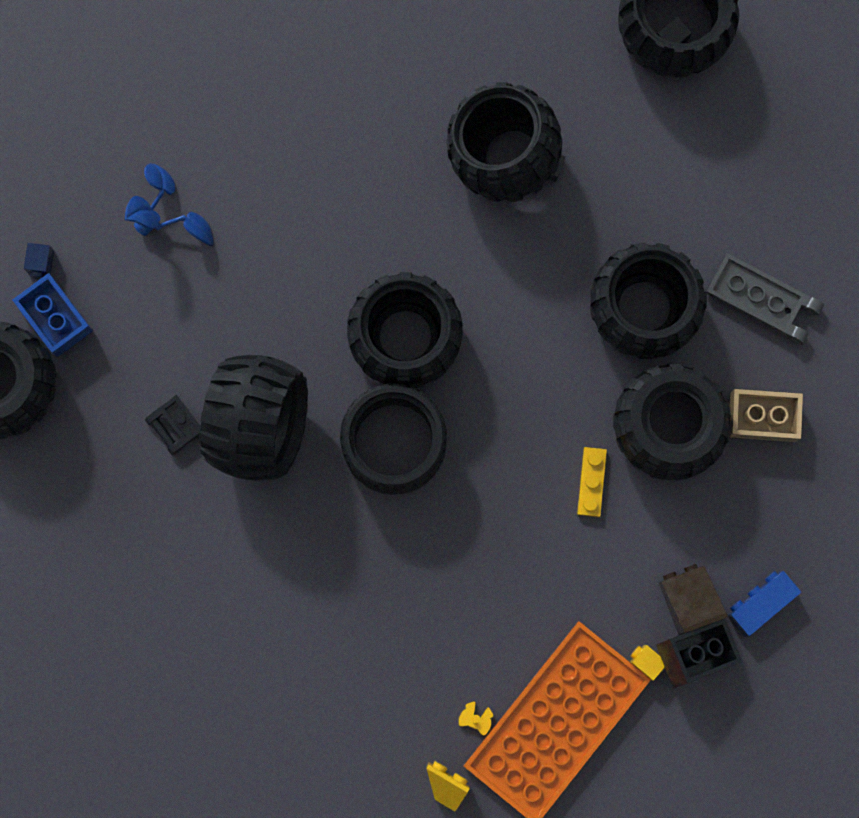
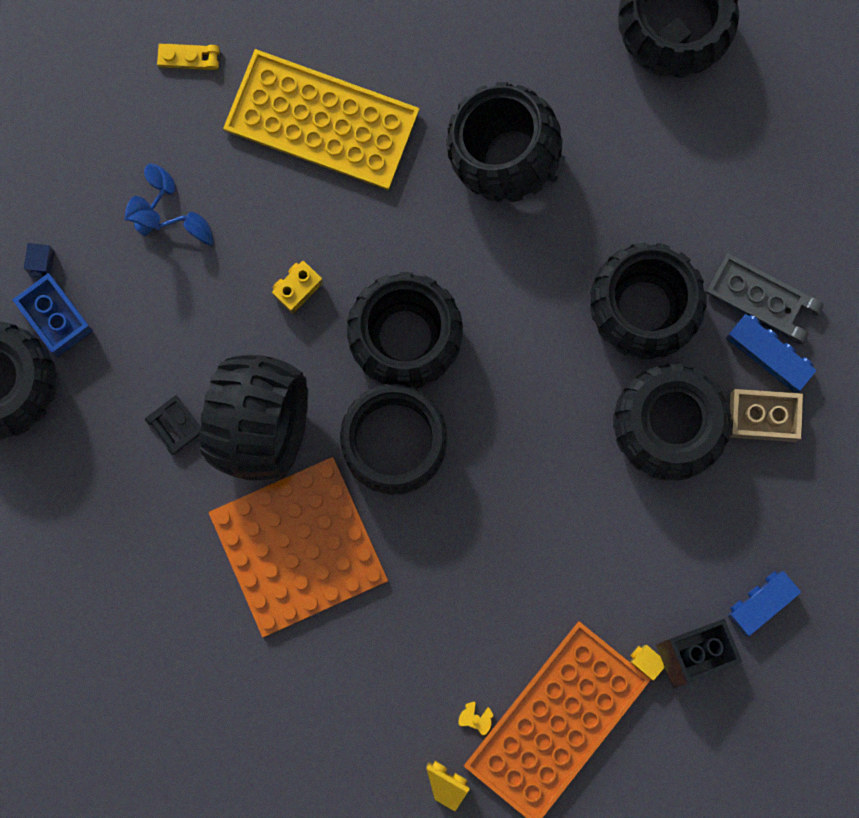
(188, 56): none -> yellow plate
(298, 547): none -> orange plate
(299, 288): none -> yellow brick
(321, 119): none -> yellow plate
(591, 482): yellow plate -> none
(692, 599): dark brown slope -> none
(771, 354): none -> blue brick

